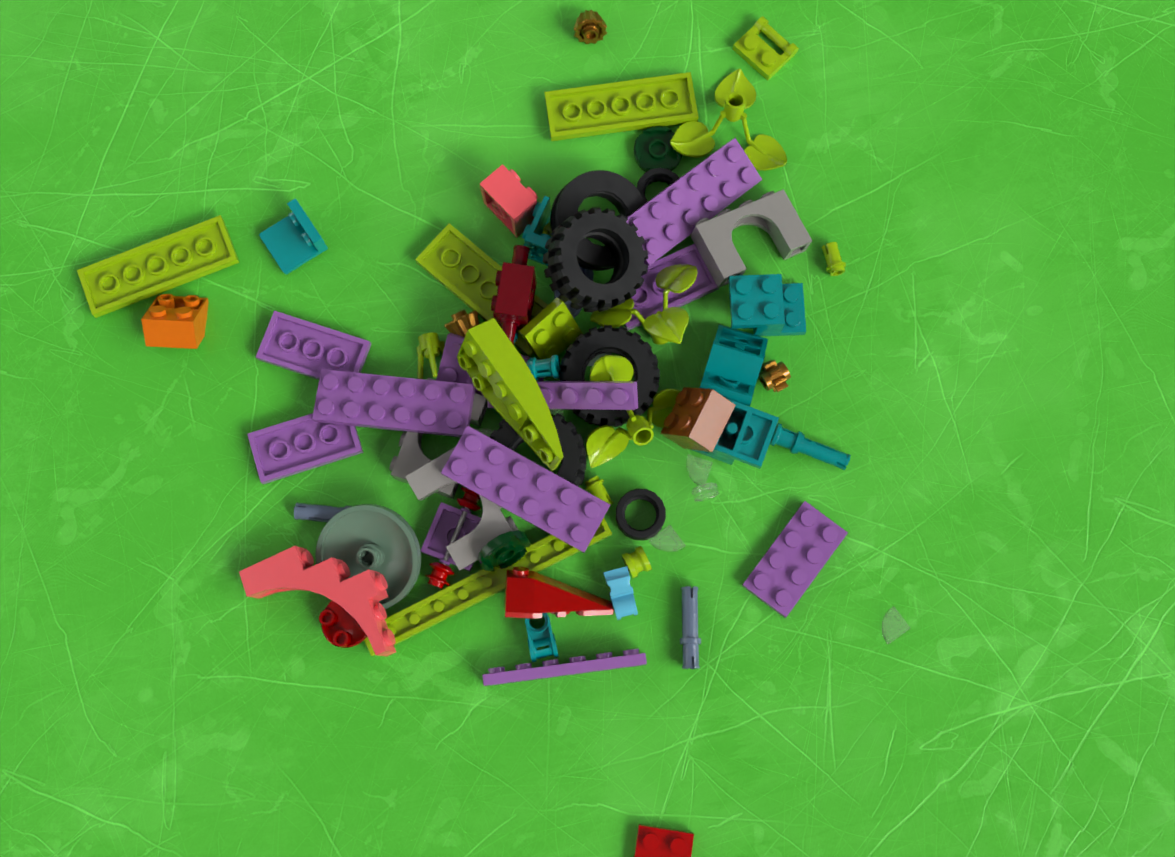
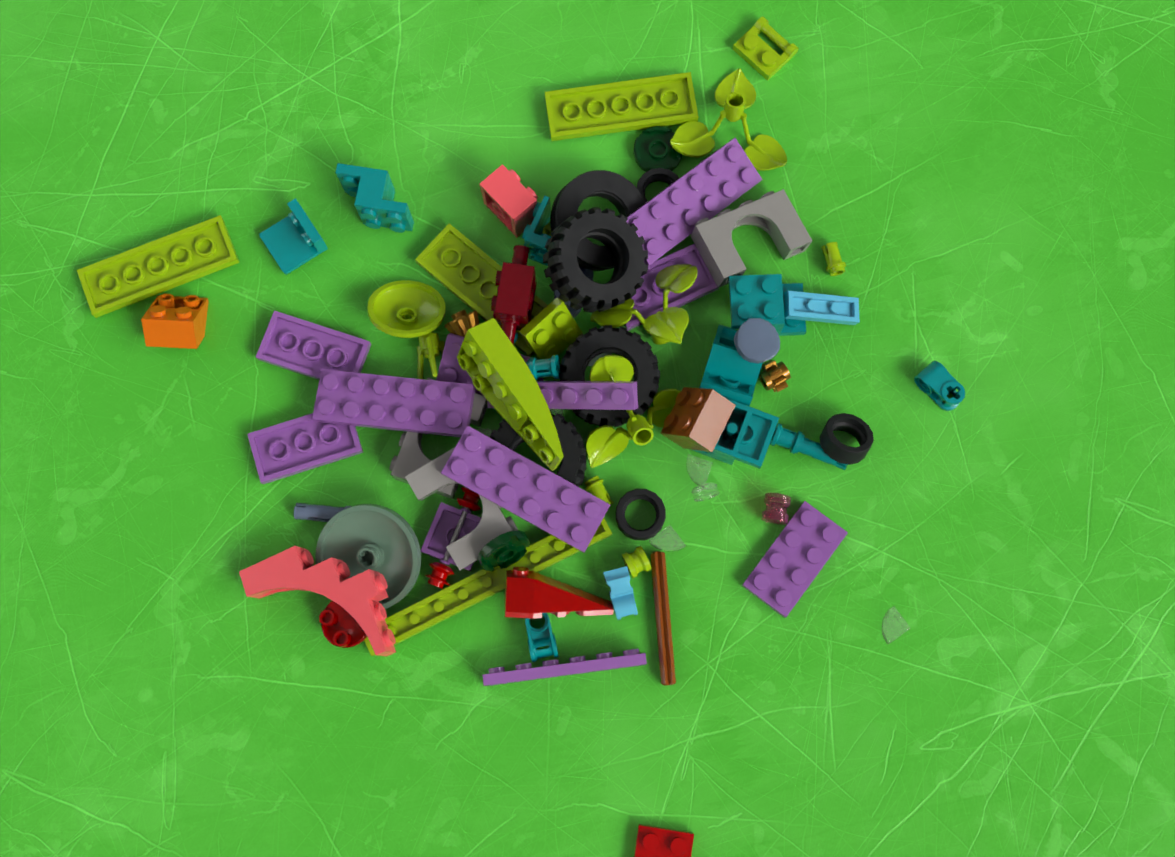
(375, 197): none -> teal bracket
(406, 309): none -> lime dish
(590, 27): pearl gold piece -> none
(663, 619): none -> dark orange axle
(690, 638): sand blue pin -> none
(757, 340): none -> sand blue piece
(776, 508): none -> clear pink wheel
(821, 308): none -> medium azure plate
(839, 451): none -> black tyre
(939, 383): none -> teal piece

